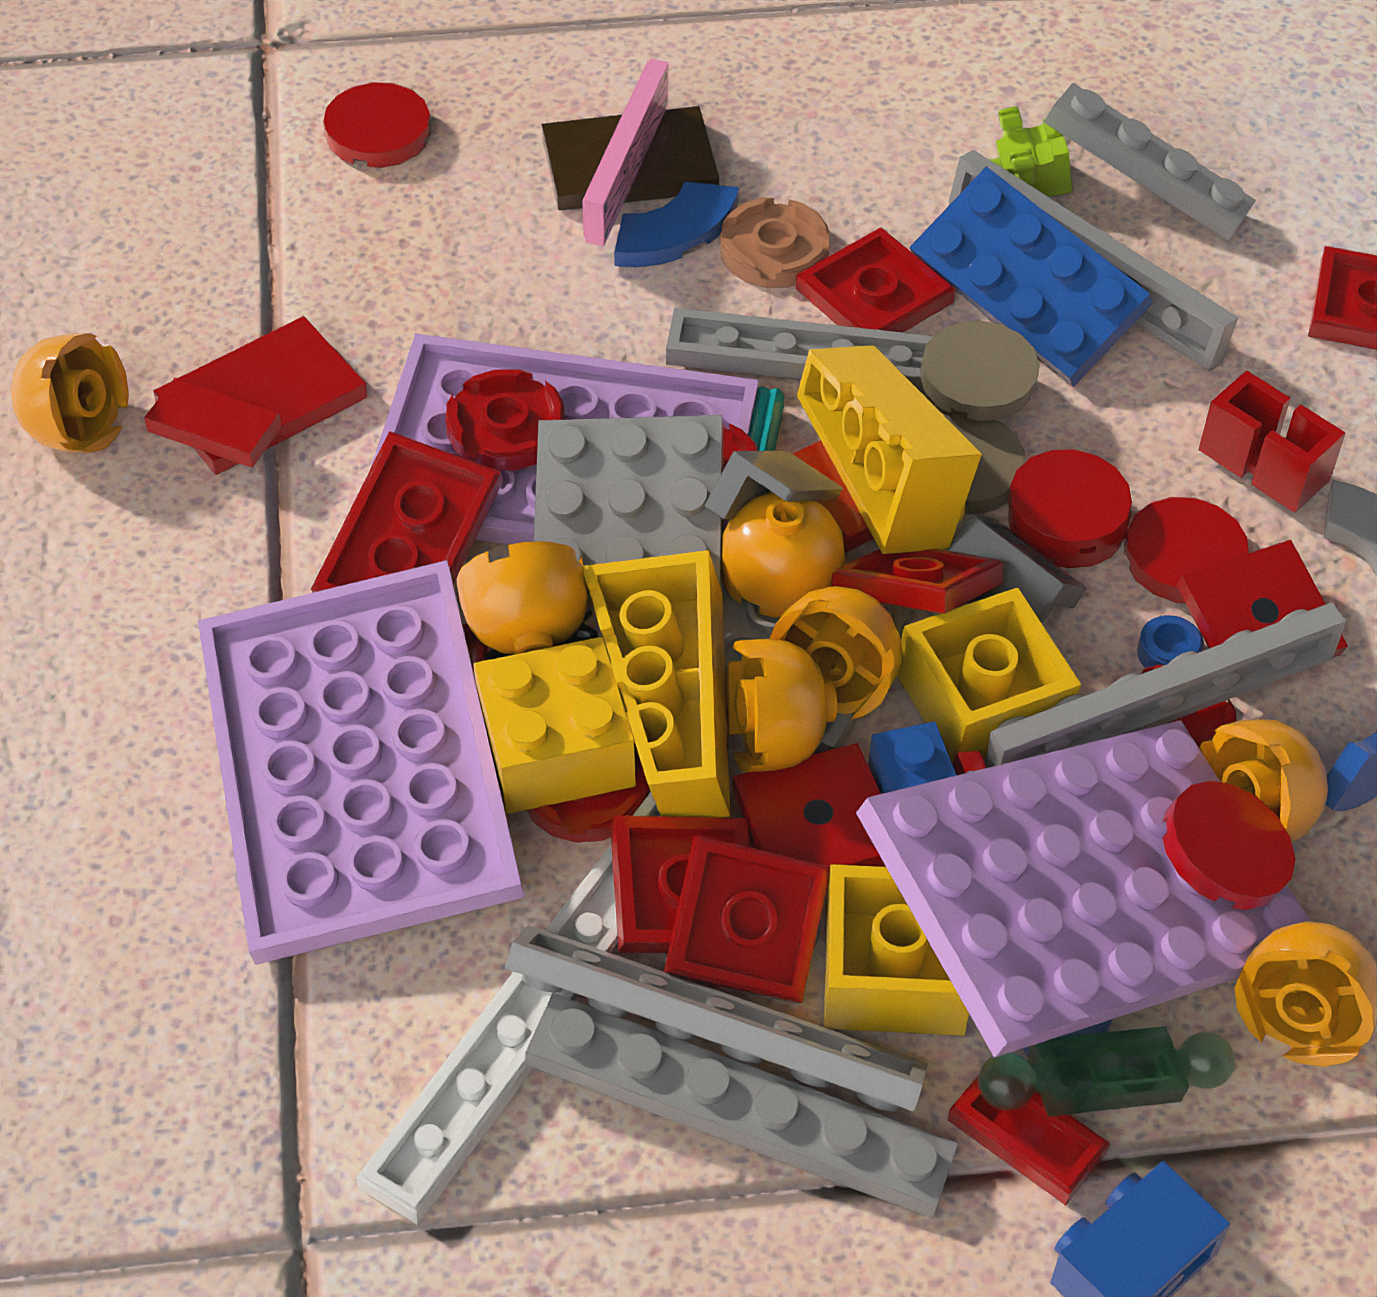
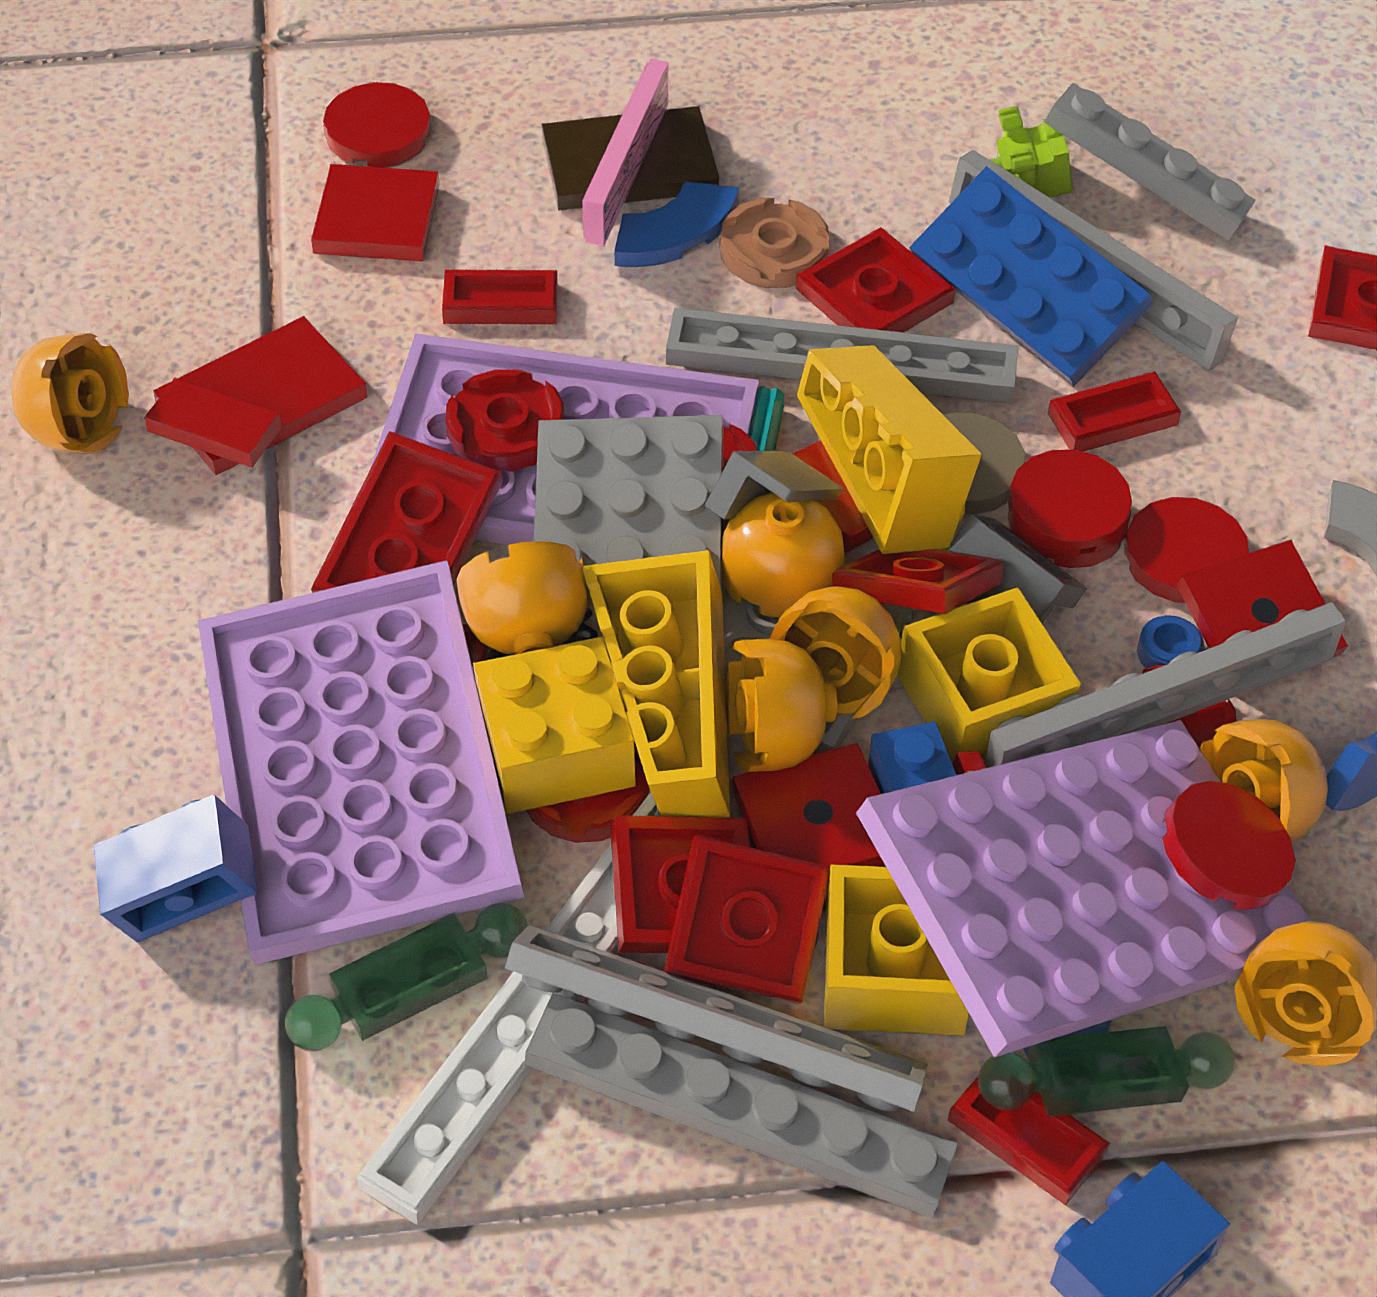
(174, 868): none -> brick
(375, 212): none -> red tile
(404, 977): none -> clear green plate
(500, 297): none -> red tile
(979, 370): dark tan tile -> none
(1114, 412): none -> red tile
(1246, 437): red piece -> none

